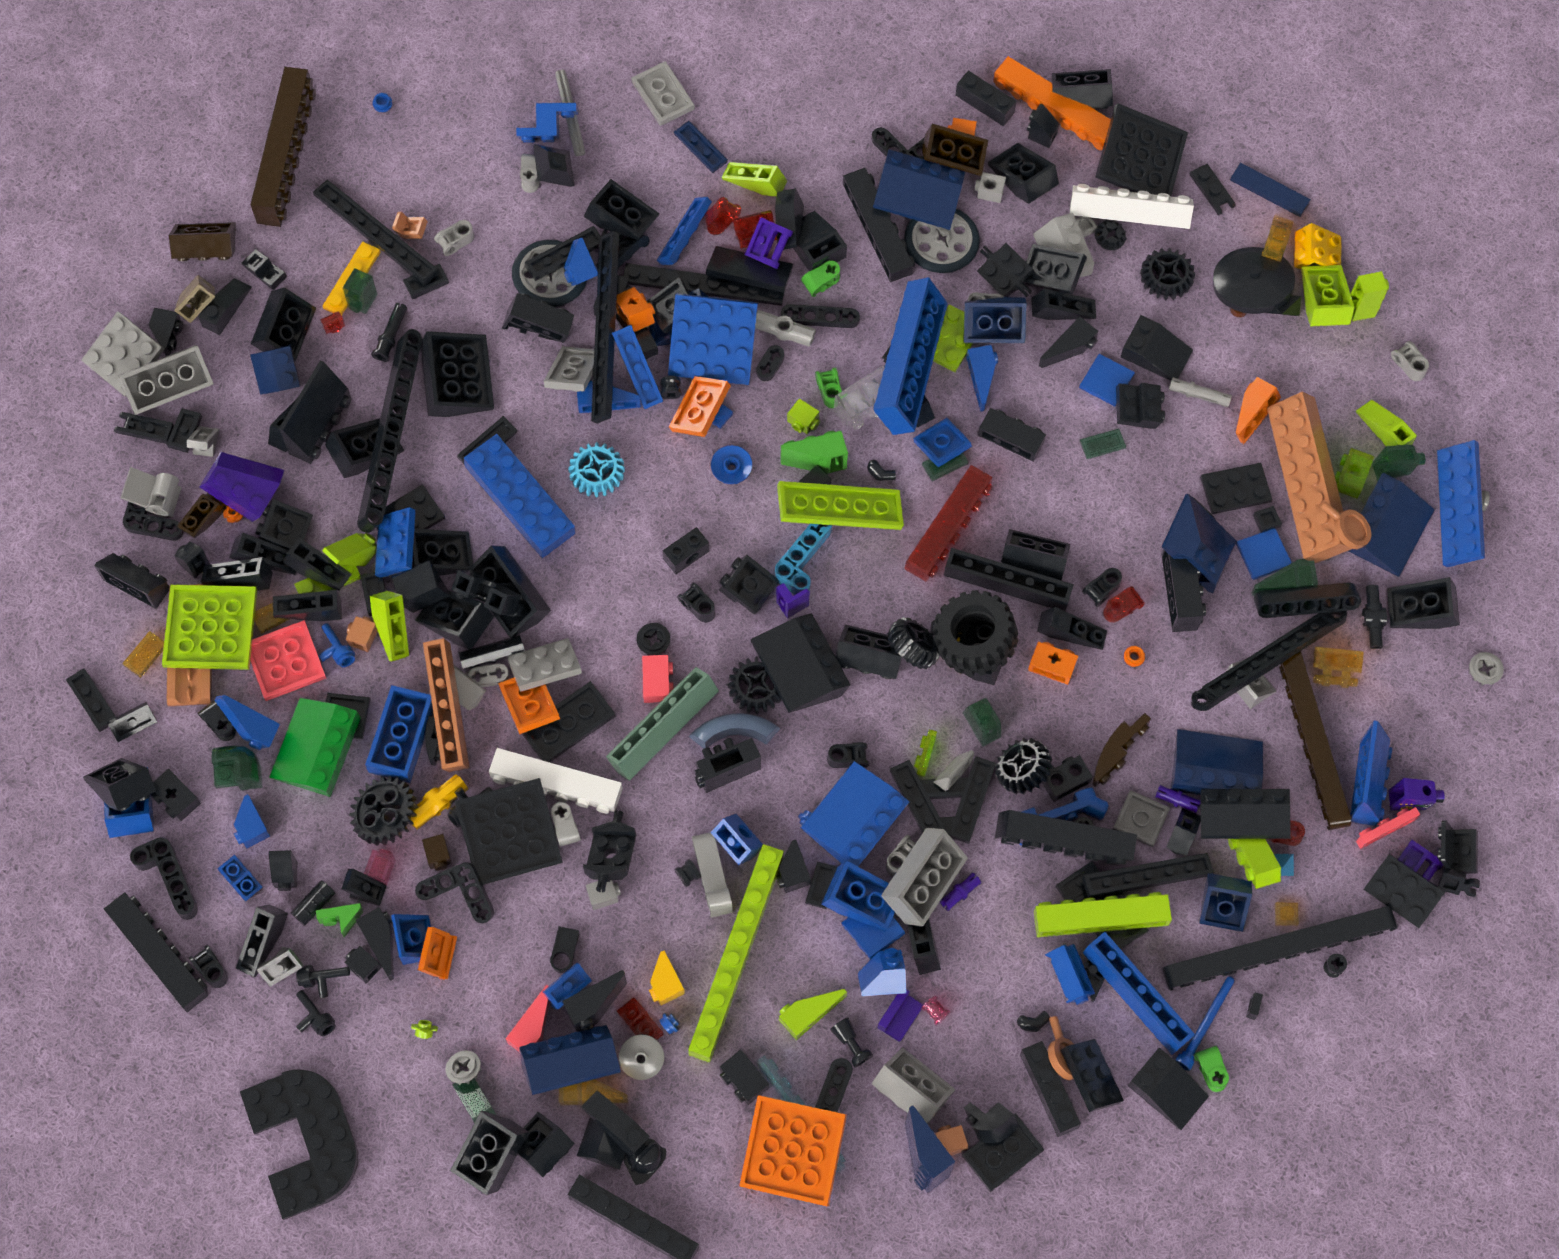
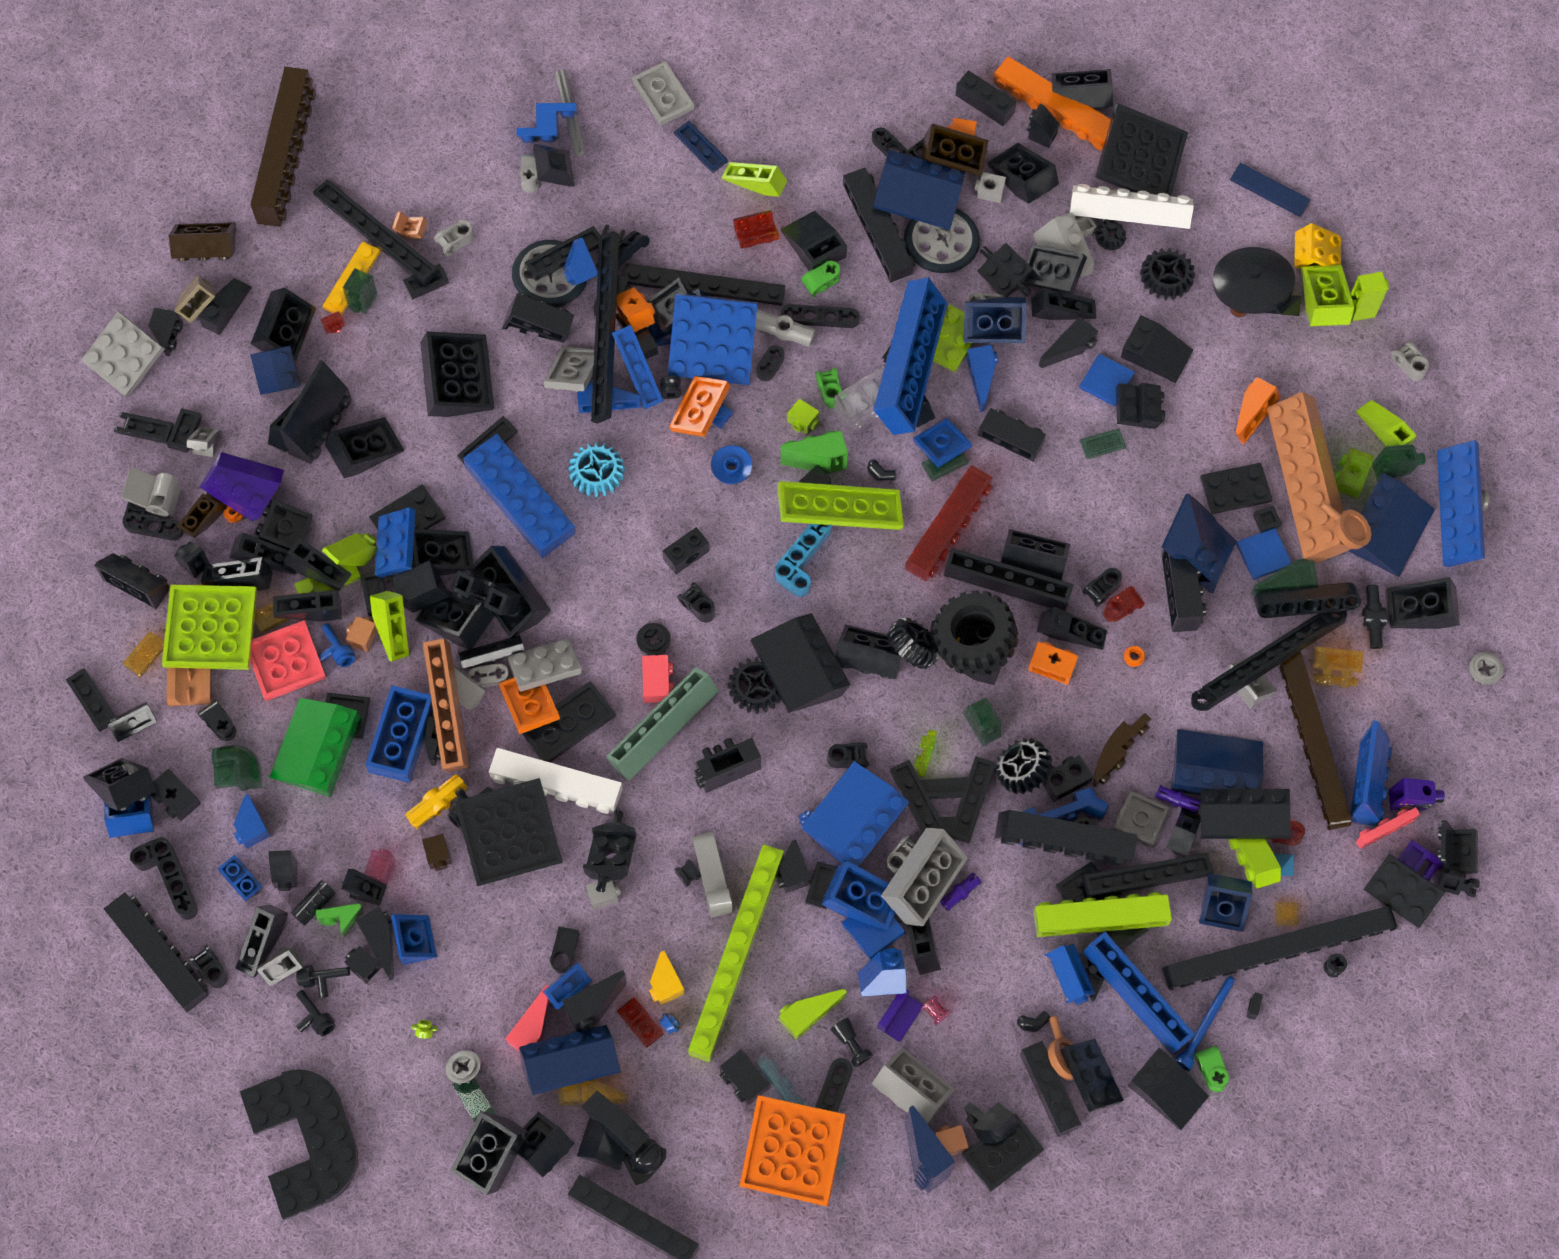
(165, 379): light grey brick -> none
(249, 724): blue slope -> none
(264, 270): black slope -> none
(382, 102): blue plate -> none
(383, 810): black gear -> none
(386, 340): black pin -> none
(389, 438): black beam -> none
(437, 953): orange plate -> none
(459, 880): black beam -> none
(564, 827): light grey piece -> none
(620, 211): black slope -> none
(645, 1046): light grey dish -> none
(684, 230): blue plate -> none
(721, 216): clear red piece -> none
(734, 724): sand blue brick -> none
(737, 839): blue brick -> none
(738, 267): black tile -> none
(748, 583): black plate -> none
(762, 242): dark purple plate -> none
(789, 215): black slope -> none
(791, 604): dark purple panel -> none
(954, 770): light grey slope -> none
(1200, 392): light grey pin -> none
(1212, 188): black hinge -> none
(1277, 238): clear yellow slope -> none

